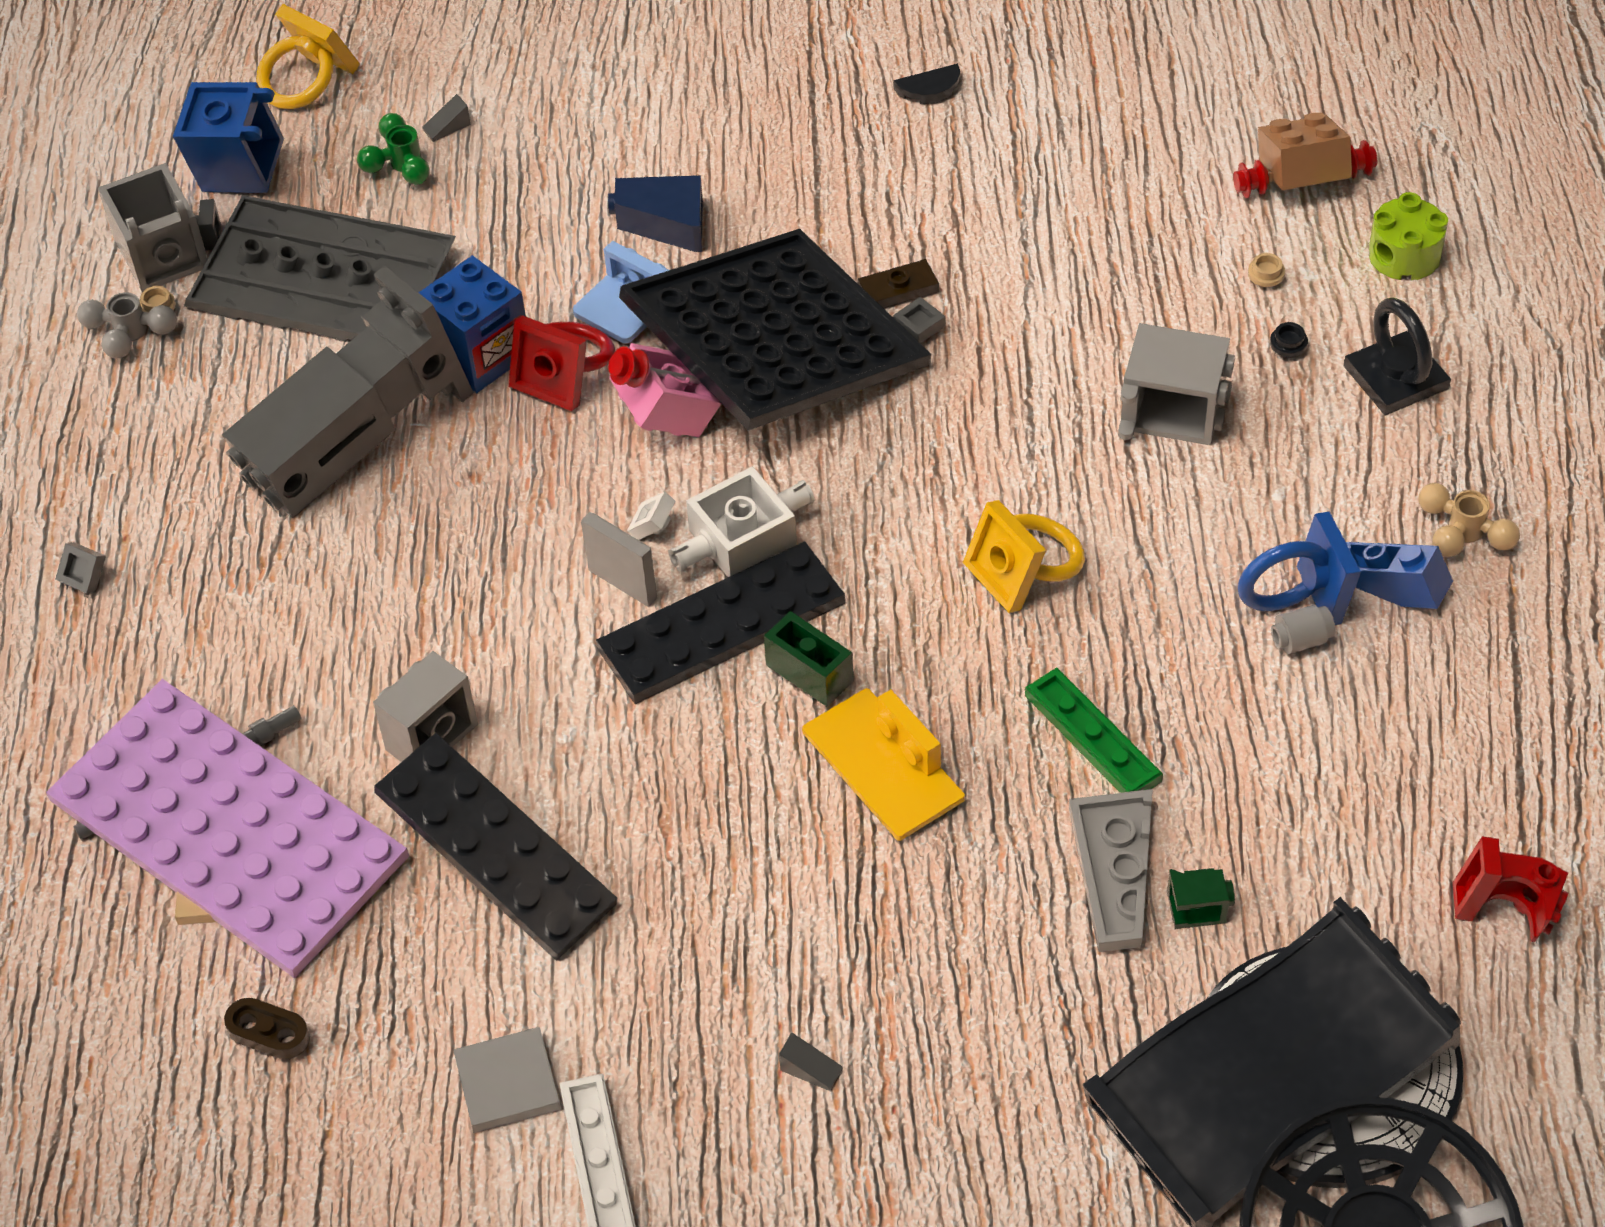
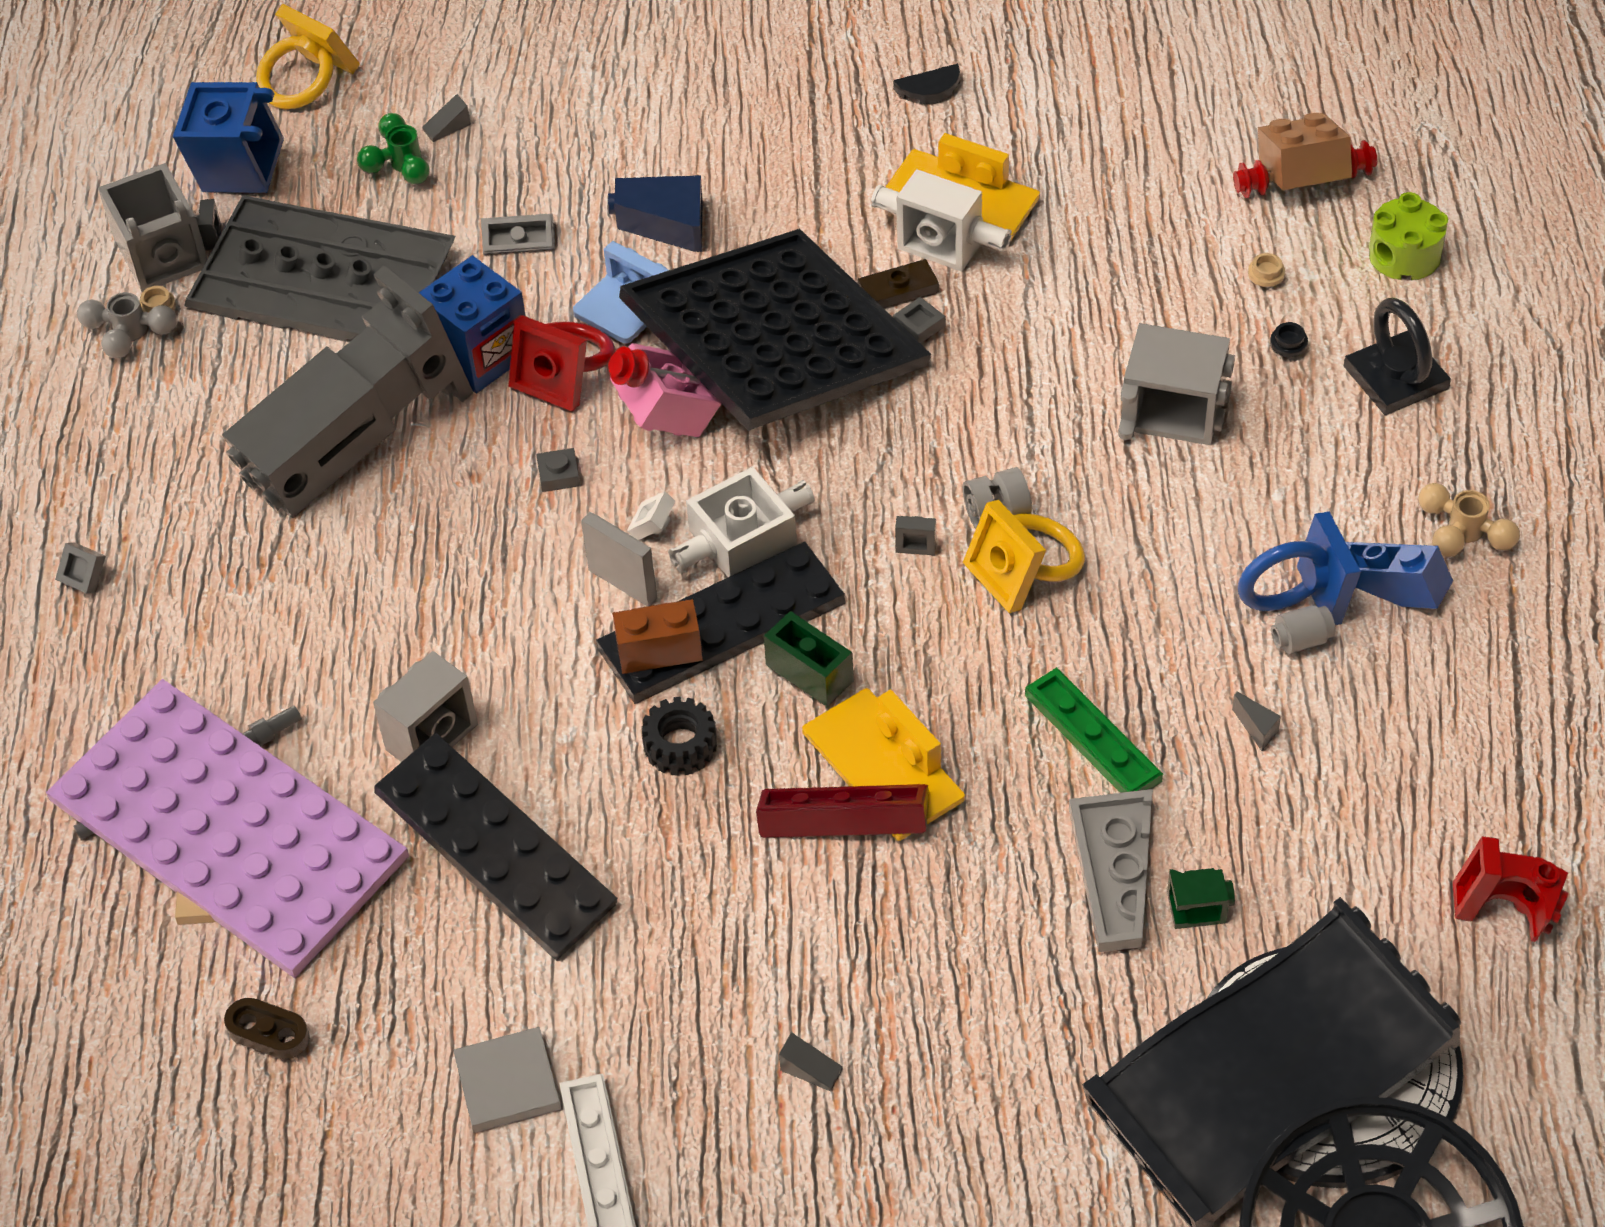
(518, 233): none -> light grey slope
(558, 469): none -> dark grey plate
(657, 636): none -> dark orange brick
(679, 755): none -> black tyre
(843, 810): none -> dark red slope
(915, 535): none -> dark grey plate
(940, 220): none -> white brick
(978, 167): none -> yellow bracket
(1007, 486): none -> light grey wheel
(1258, 720): none -> dark grey piece

